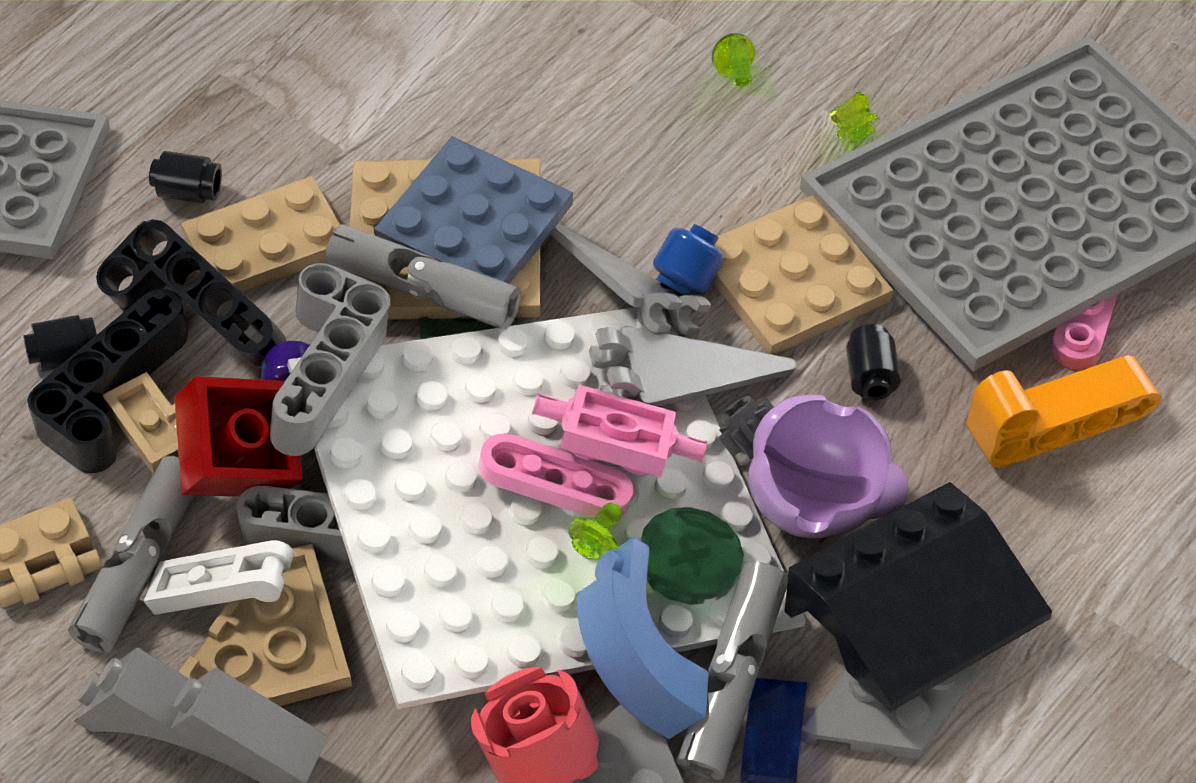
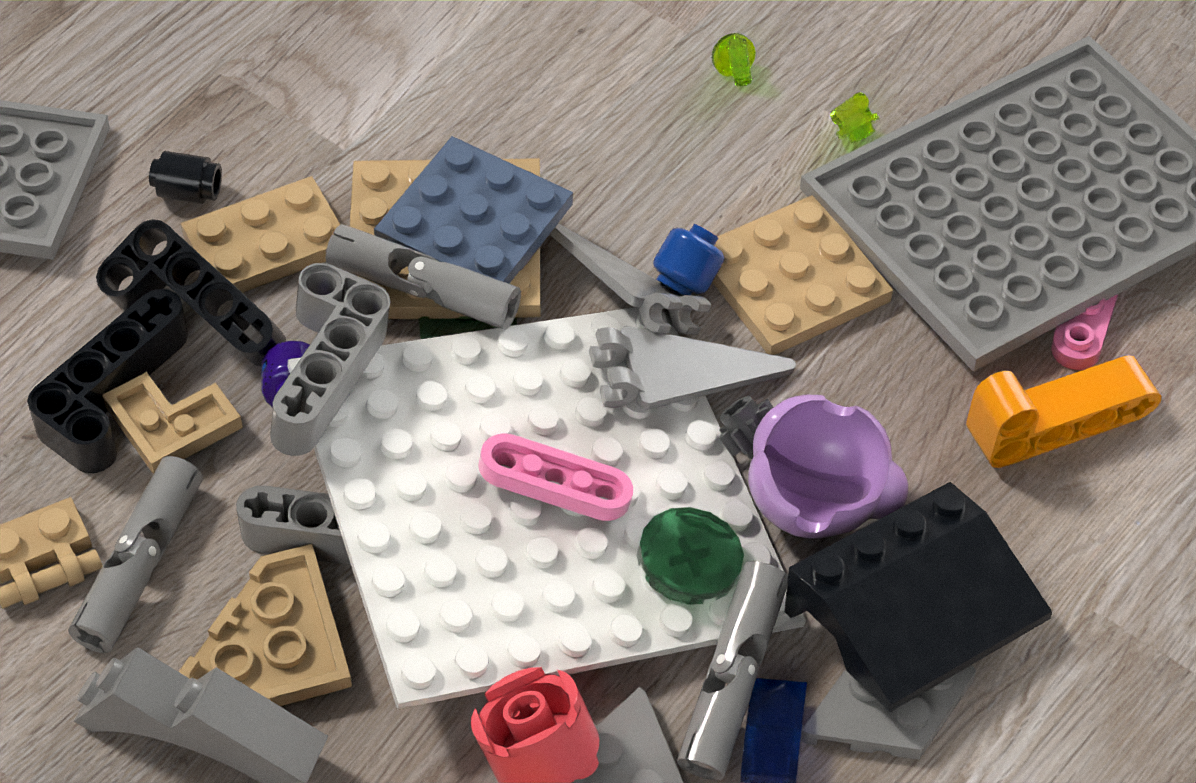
(57, 340): black brick -> none
(220, 577): white plate -> none
(227, 437): red brick -> none
(593, 536): clear neon green plate -> none
(618, 430): bright pink plate -> none
(630, 652): medium blue arch -> none
(873, 362): black brick -> none

